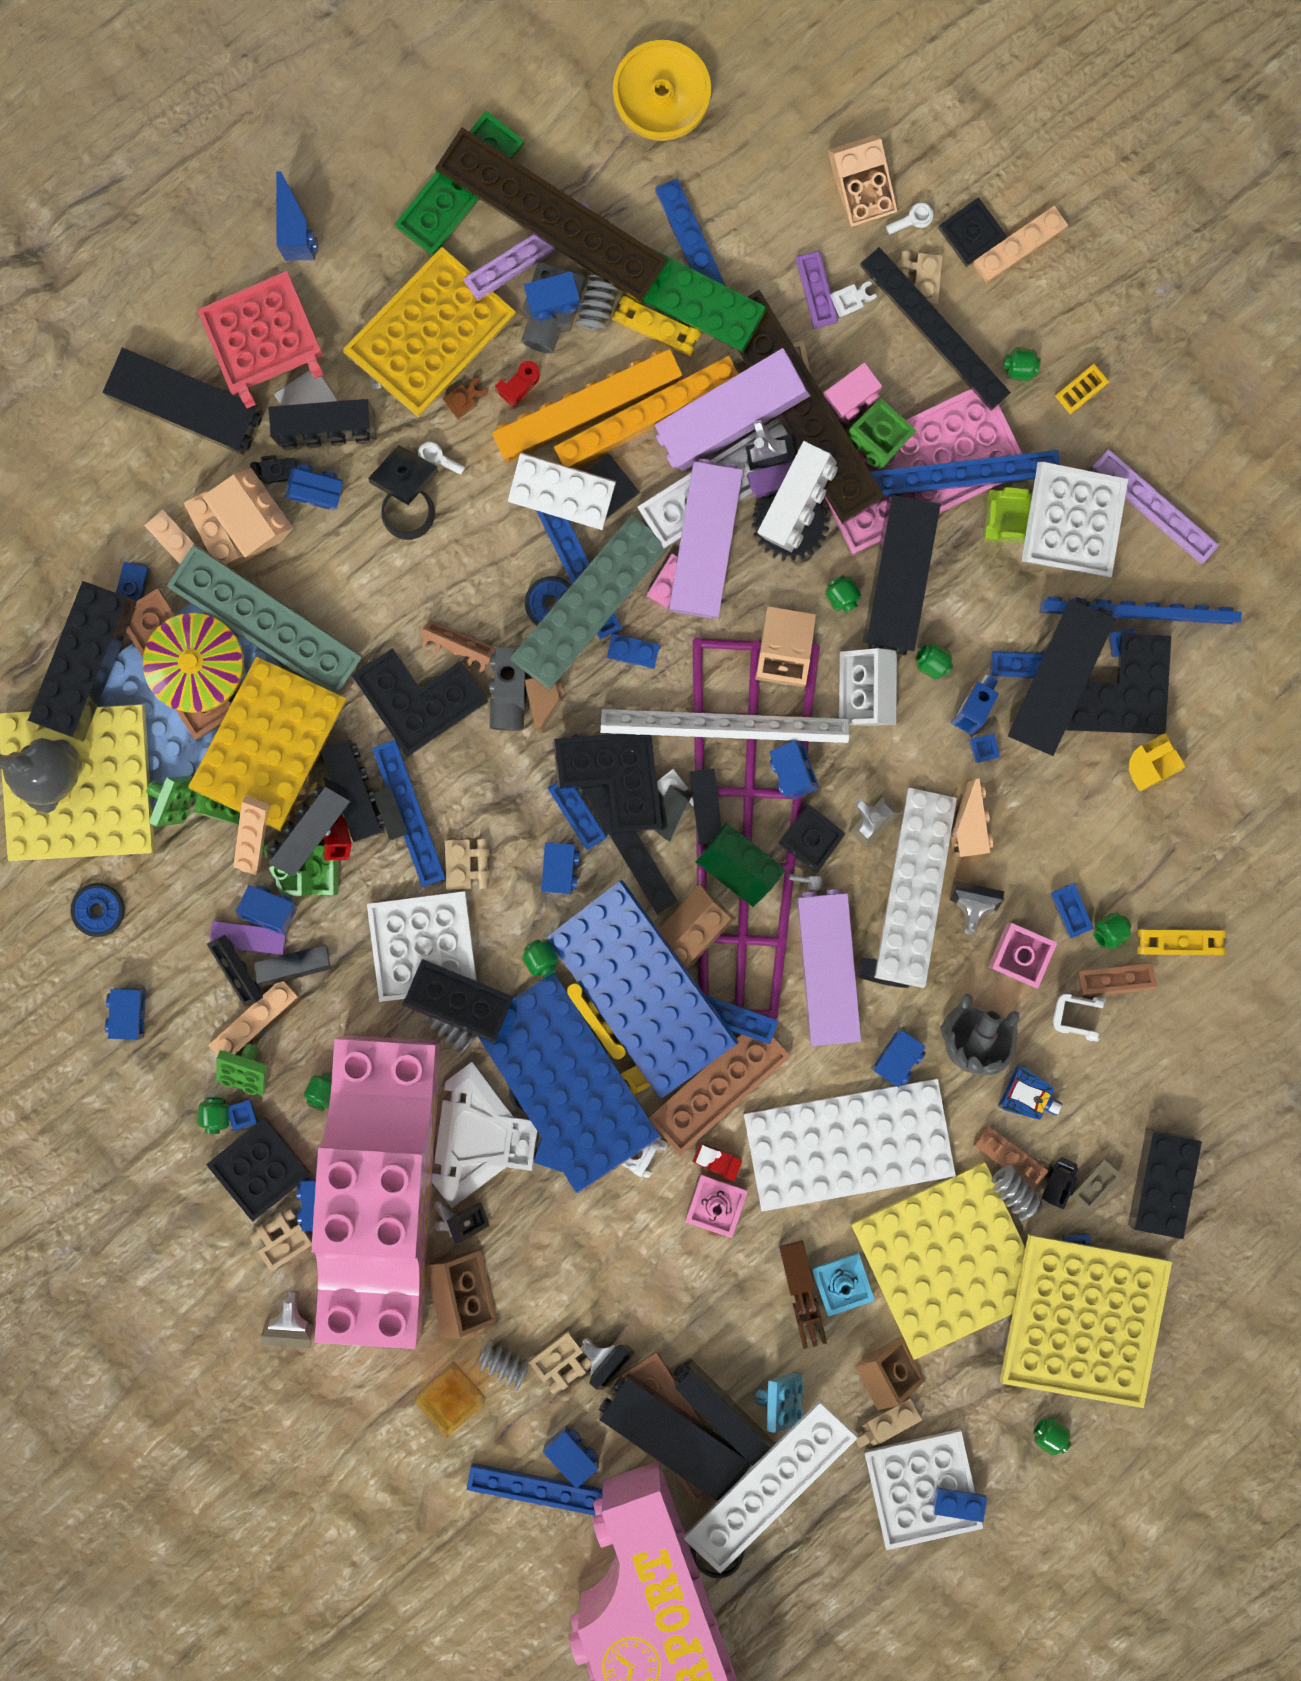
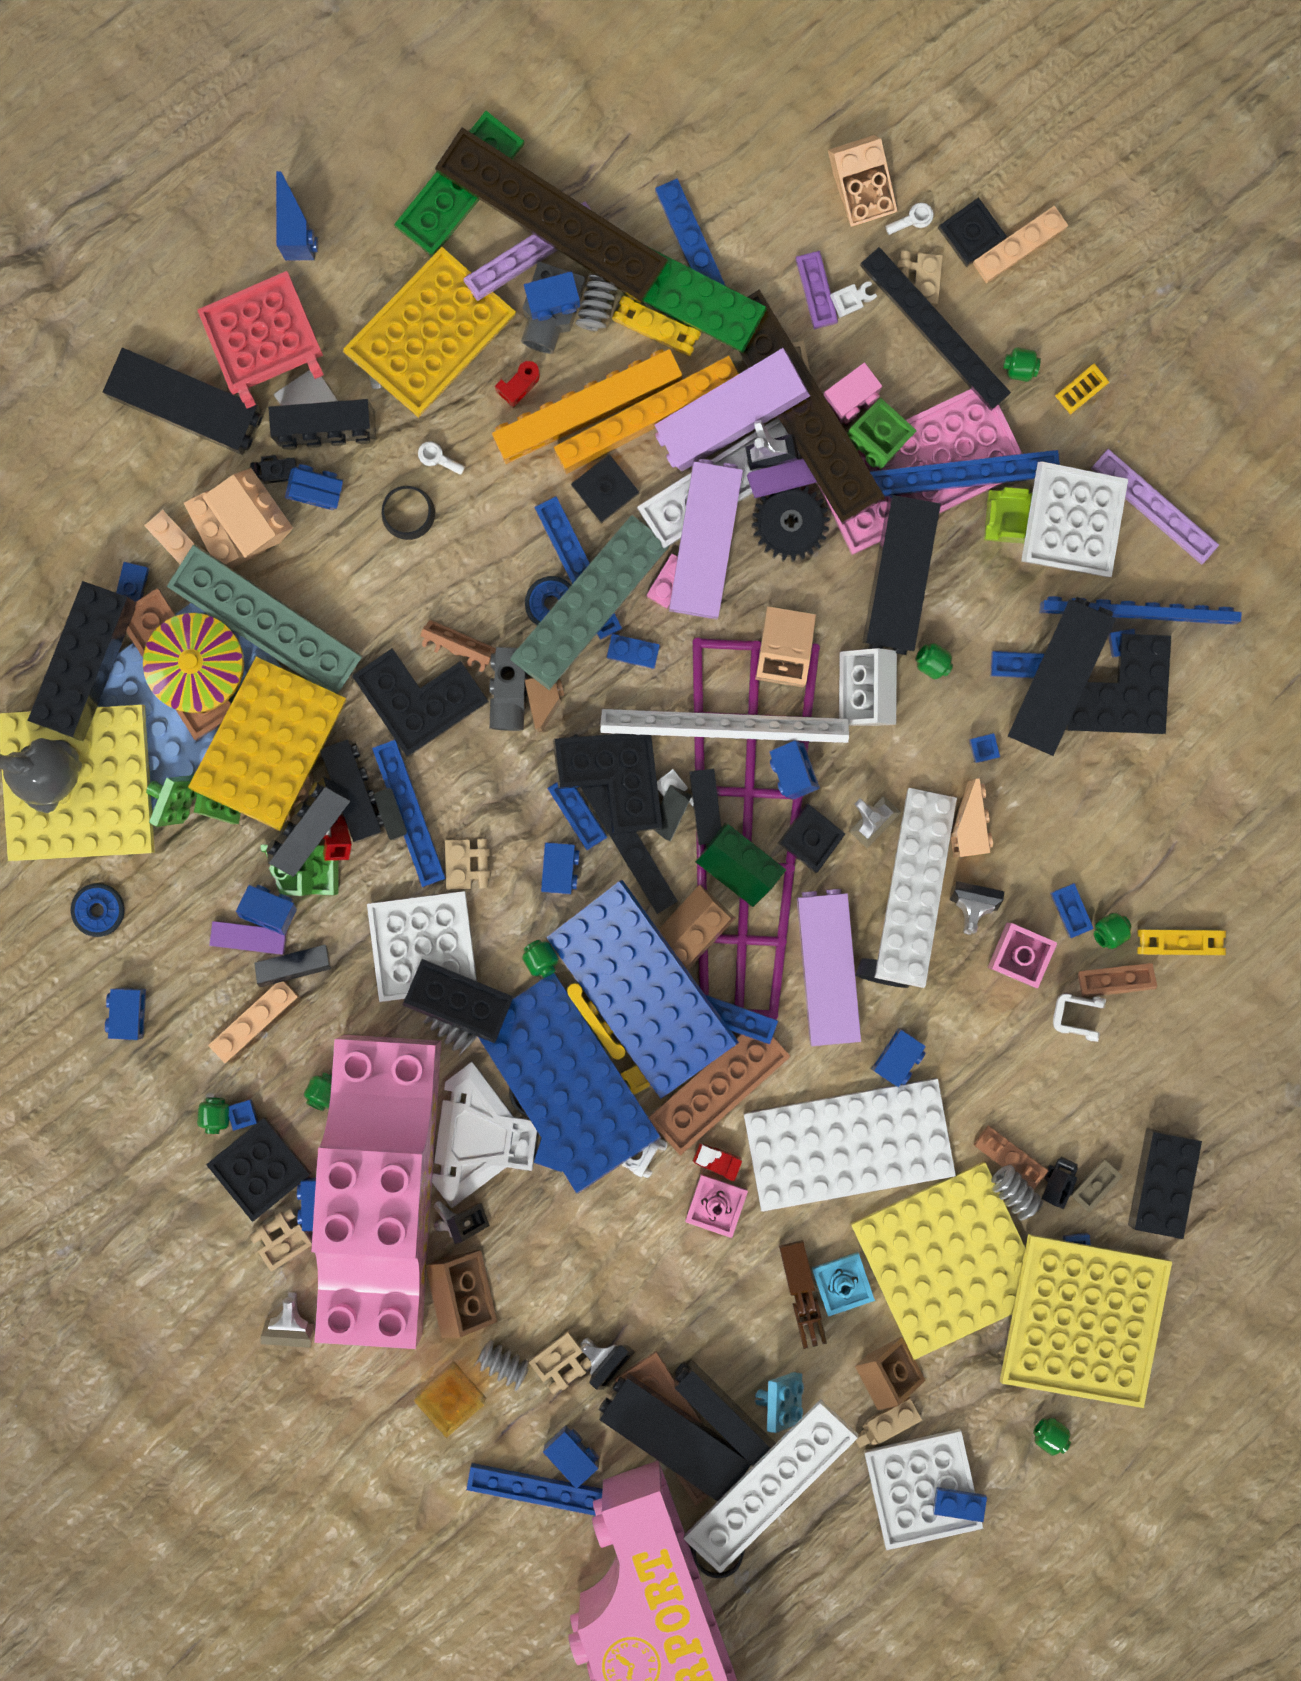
(235, 970): black plate -> none
(242, 1070): bright green plate -> none
(251, 835): light nougat plate -> none
(403, 474): black plate -> none
(462, 401): dark orange plate -> none
(561, 491): white plate -> none
(661, 90): yellow dish -> none
(798, 496): white brick -> none
(814, 882): light grey hand -> none
(843, 594): green head -> none
(976, 705): blue torso -> none
(979, 1039): dark grey piece -> none
(1028, 1095): torso -> none
(1155, 762): yellow brick -> none

